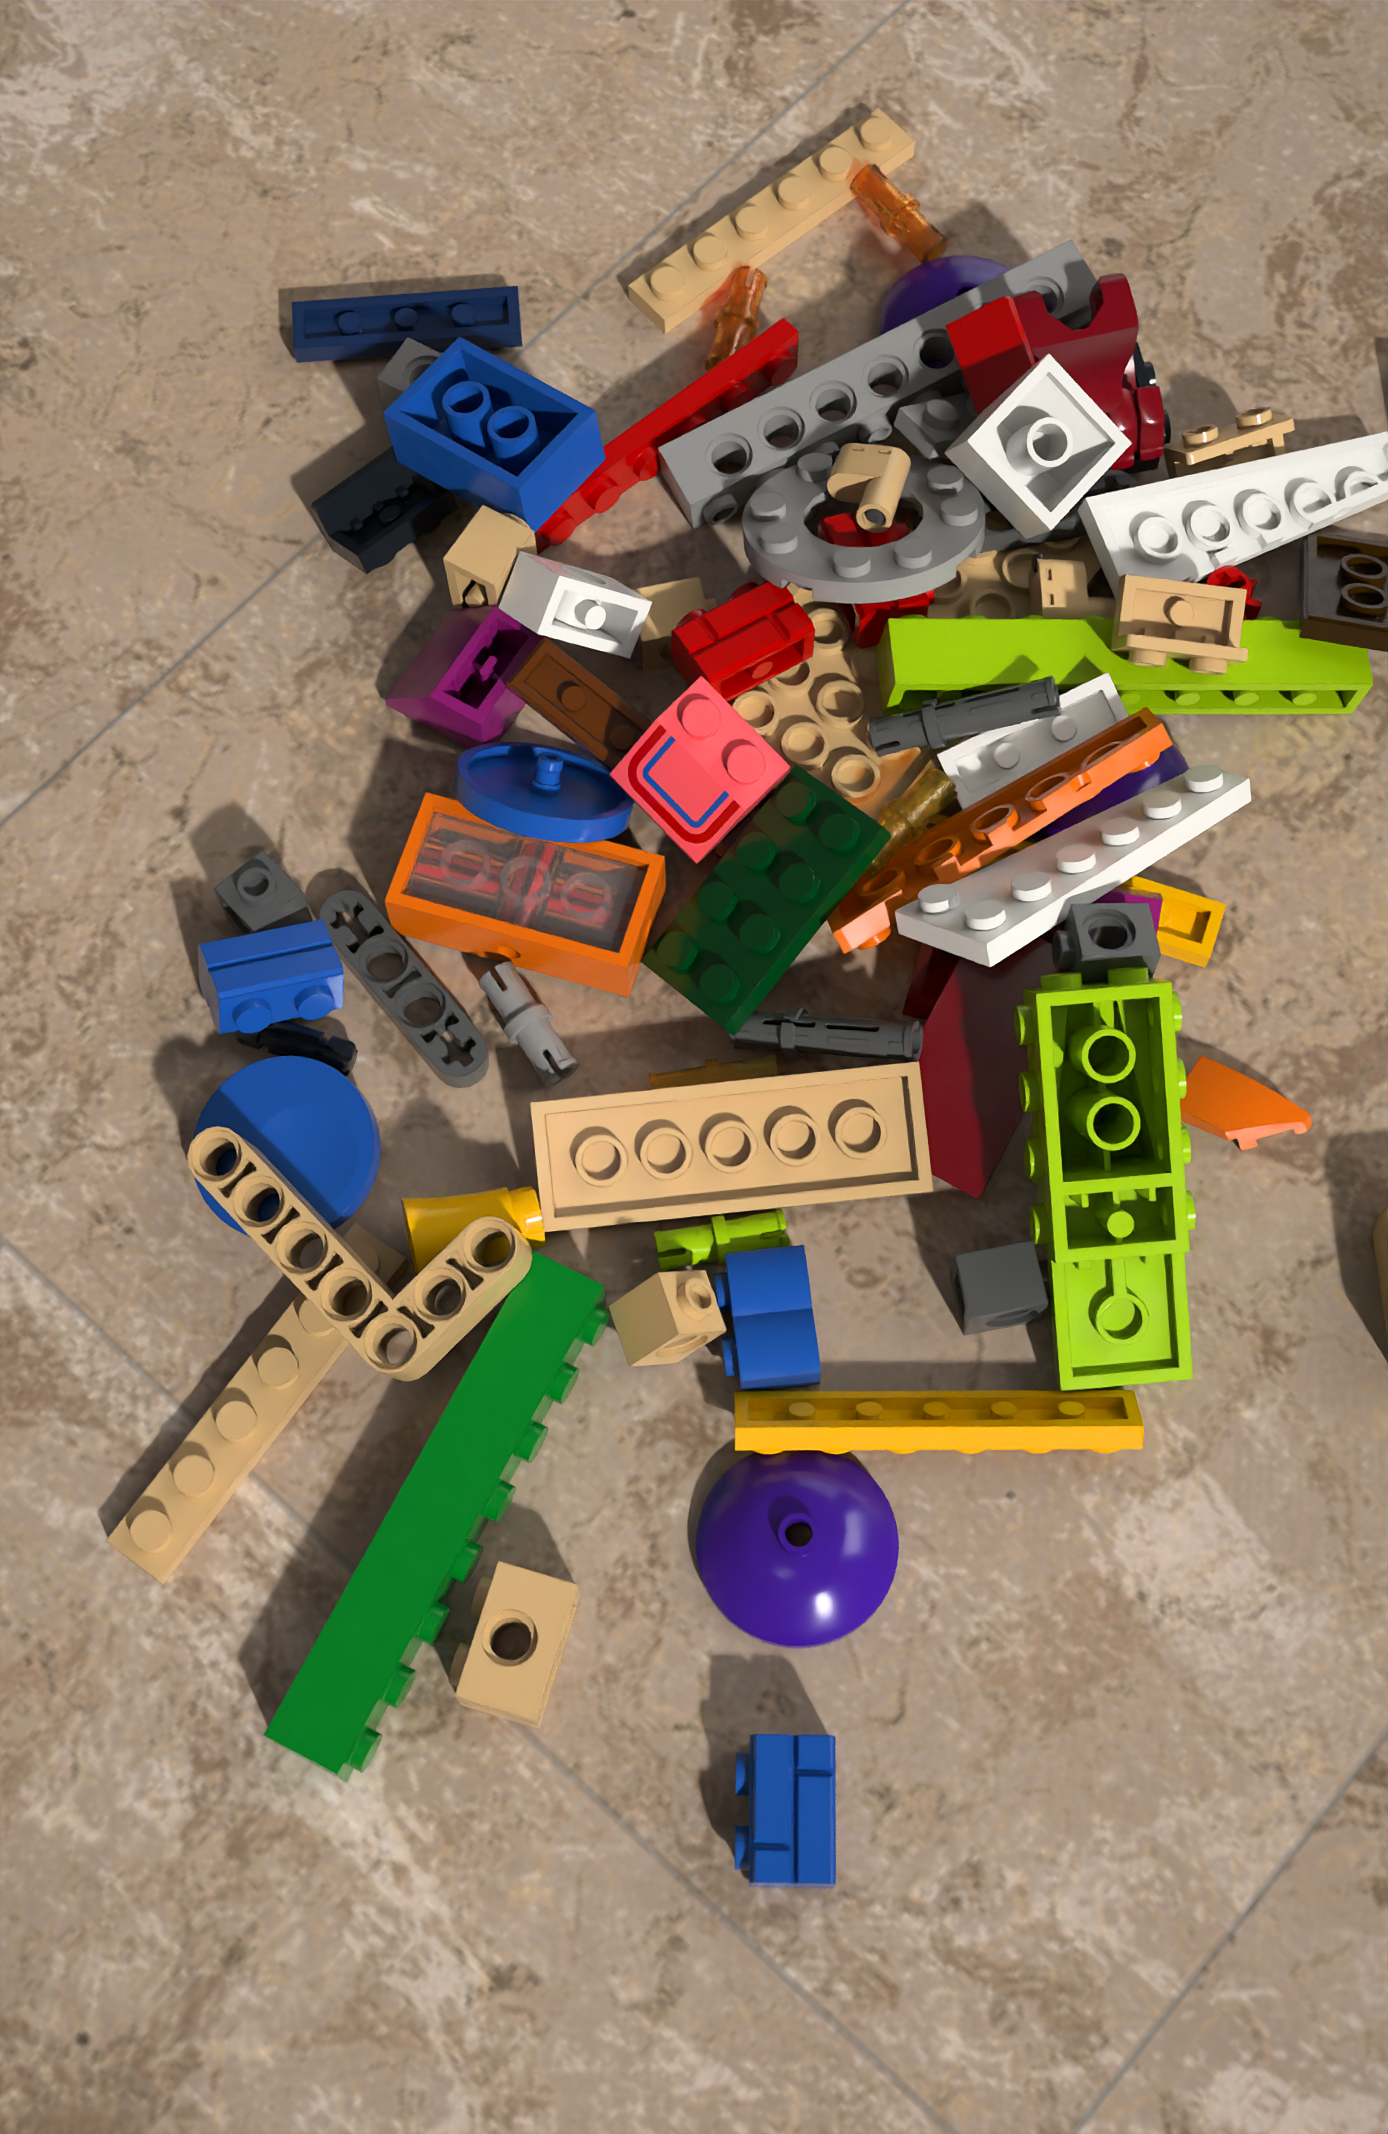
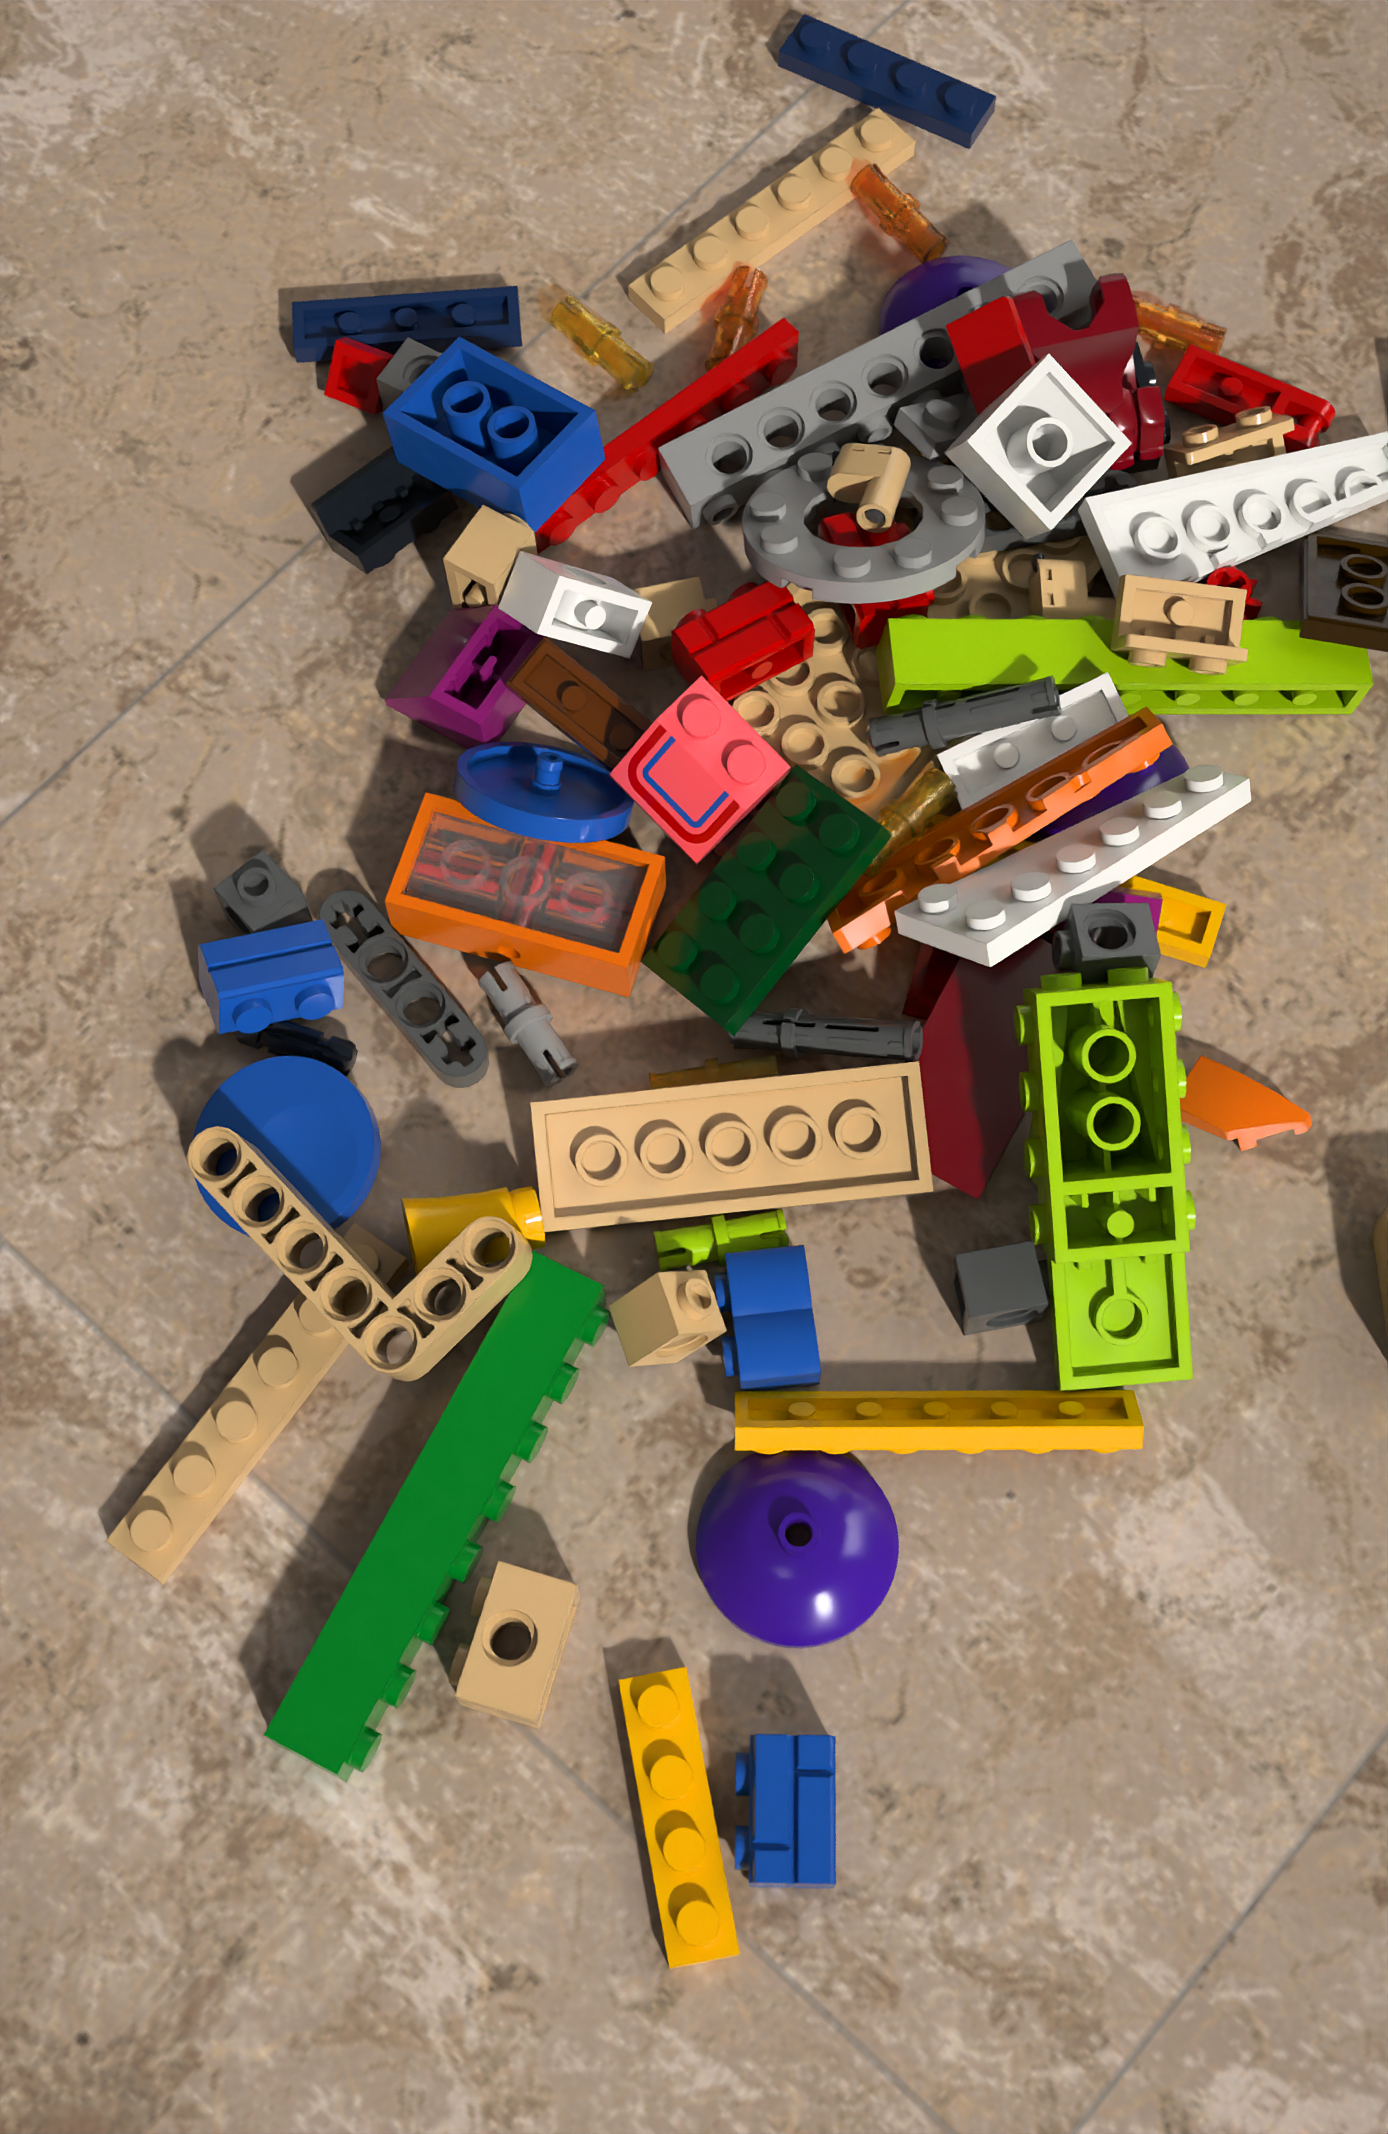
(355, 374): none -> red plate
(601, 344): none -> clear yellow pin
(678, 1818): none -> yellow plate
(887, 81): none -> dark blue plate
(1176, 329): none -> clear orange pin
(1224, 388): none -> red plate

